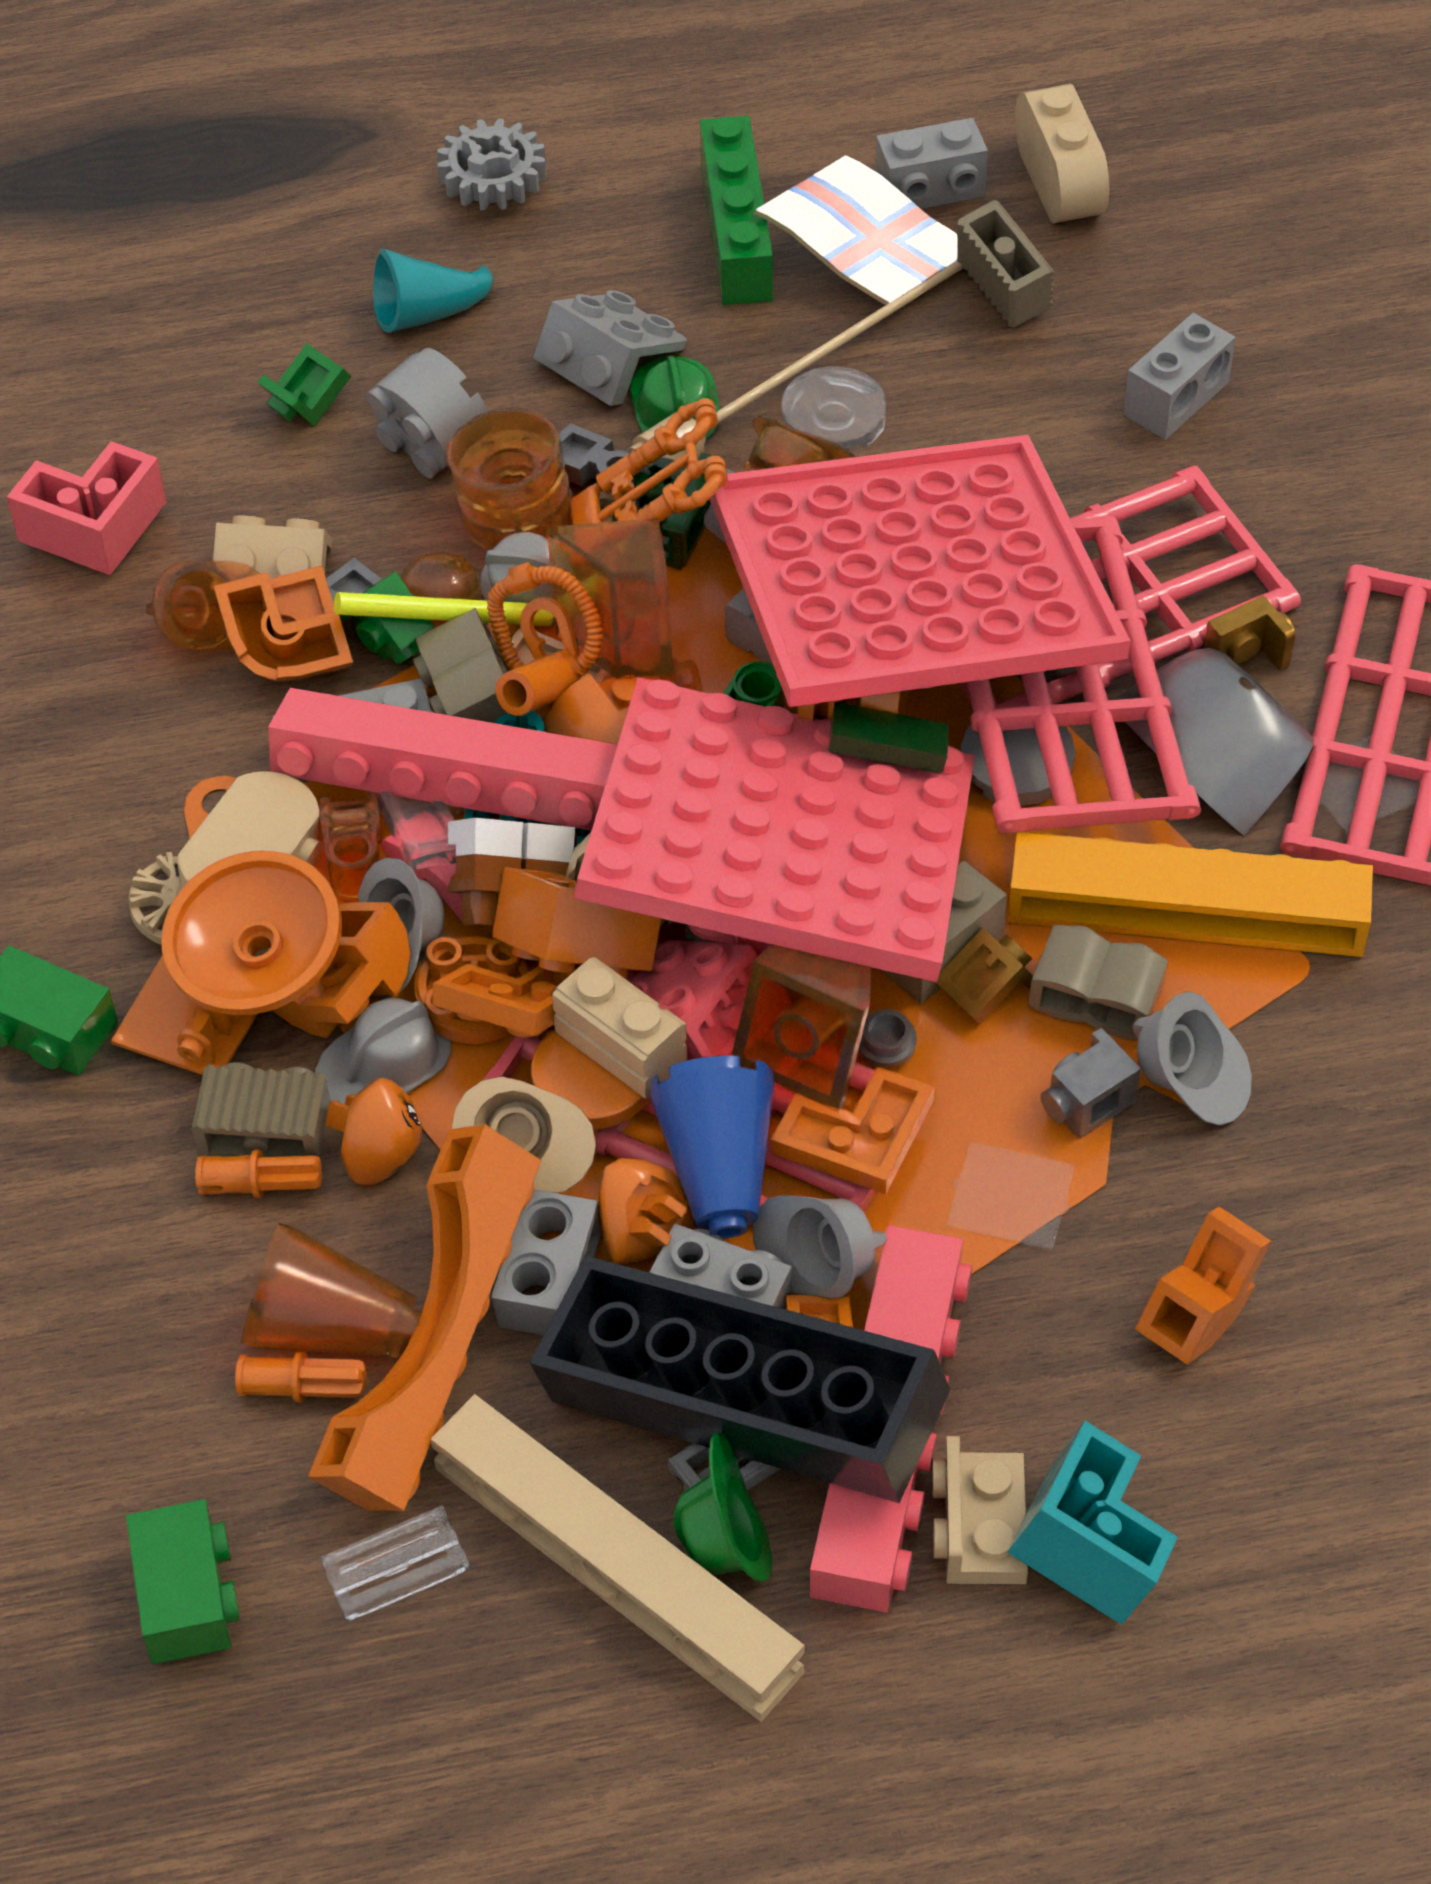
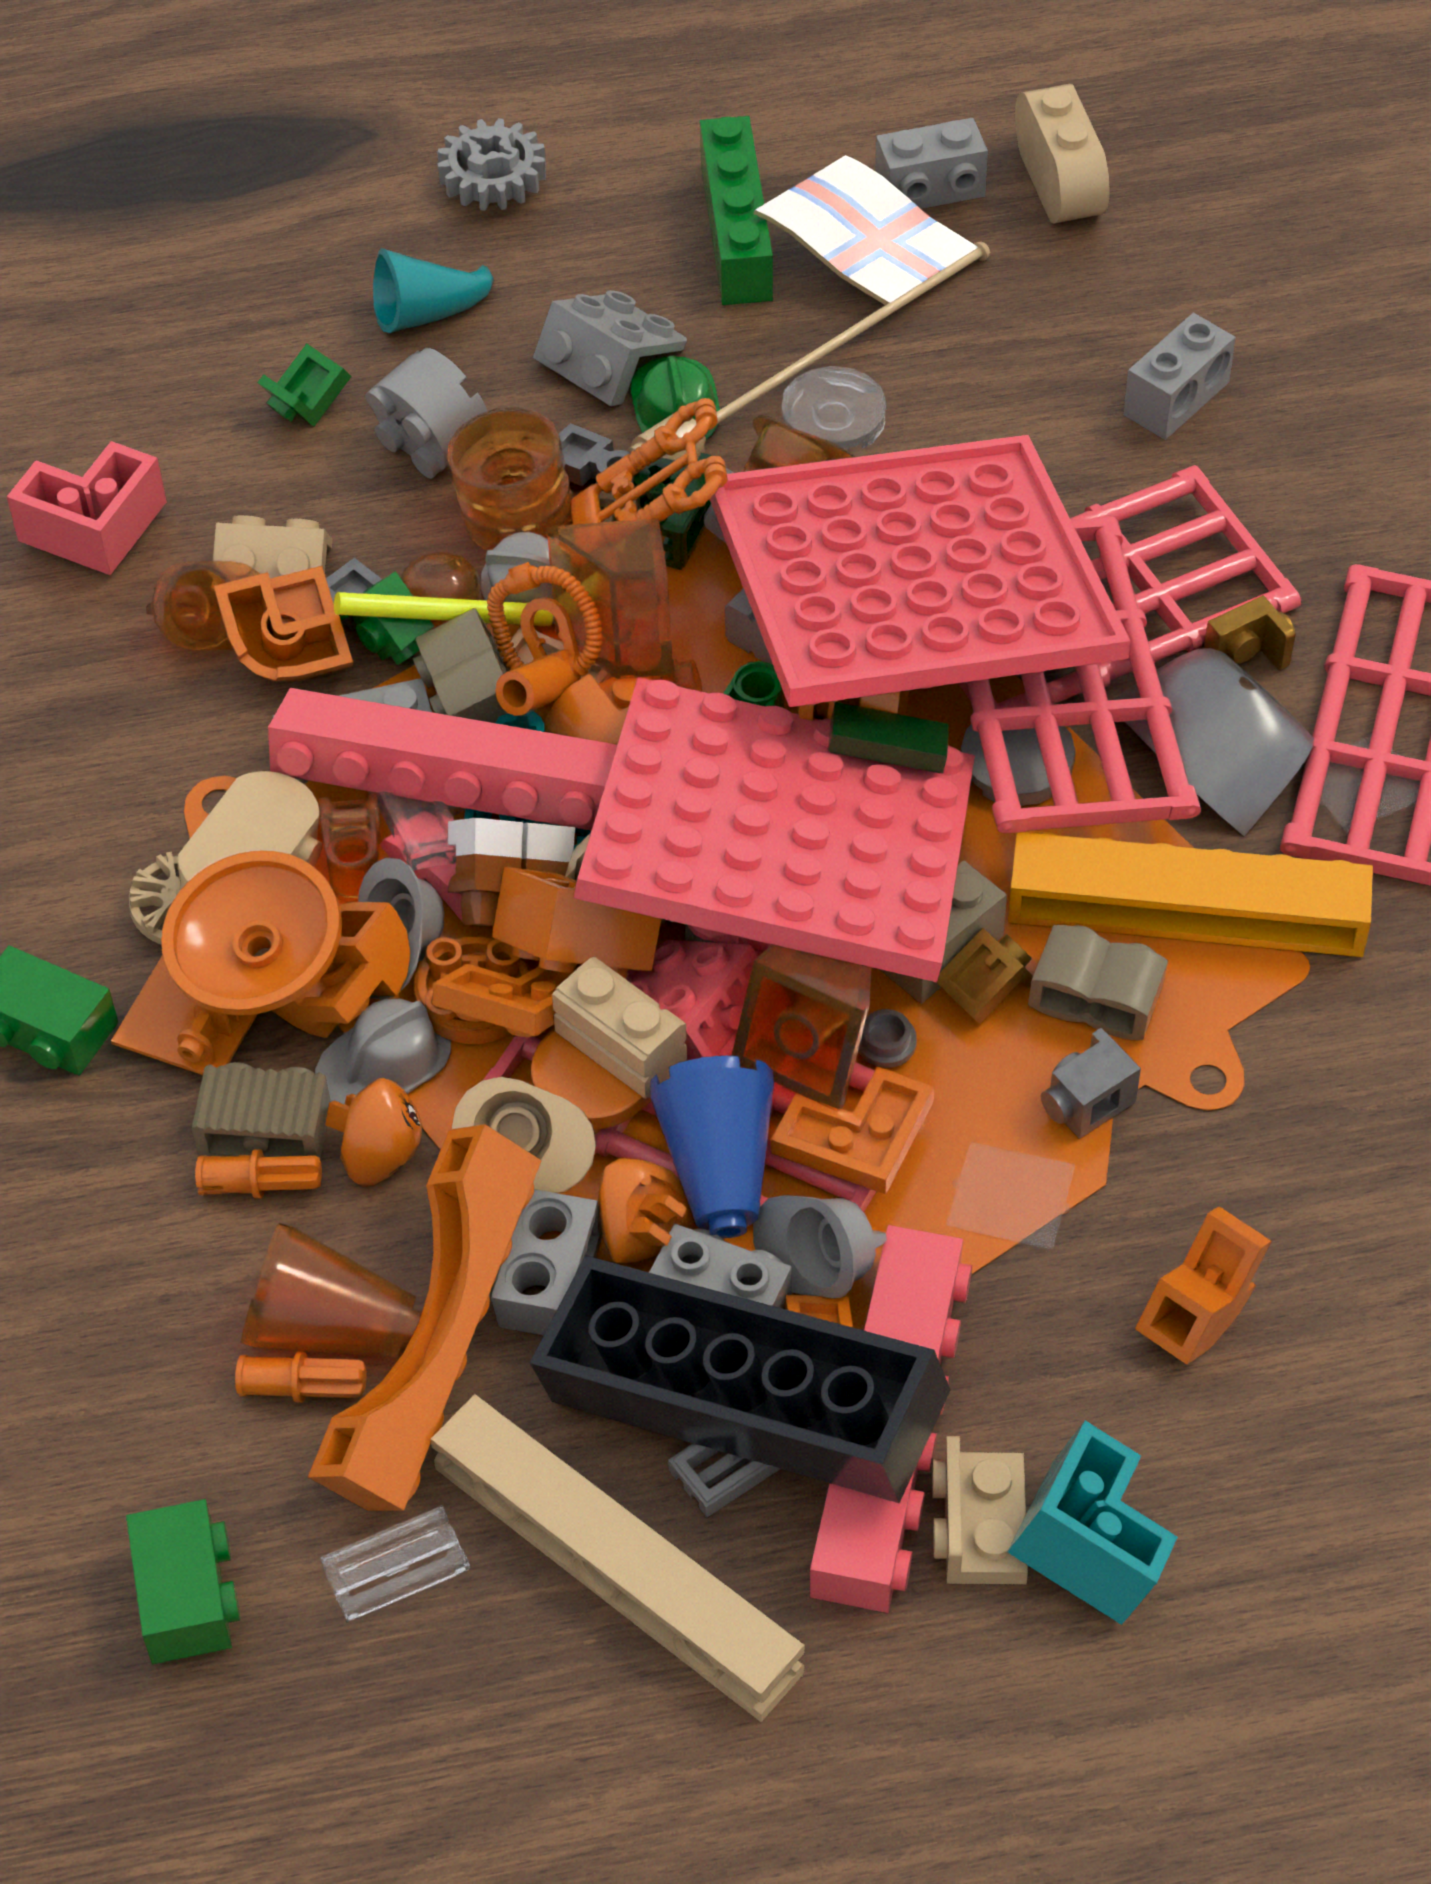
(721, 1521): green piece -> none
(1004, 263): dark tan brick -> none
(1196, 1057): light grey piece -> none

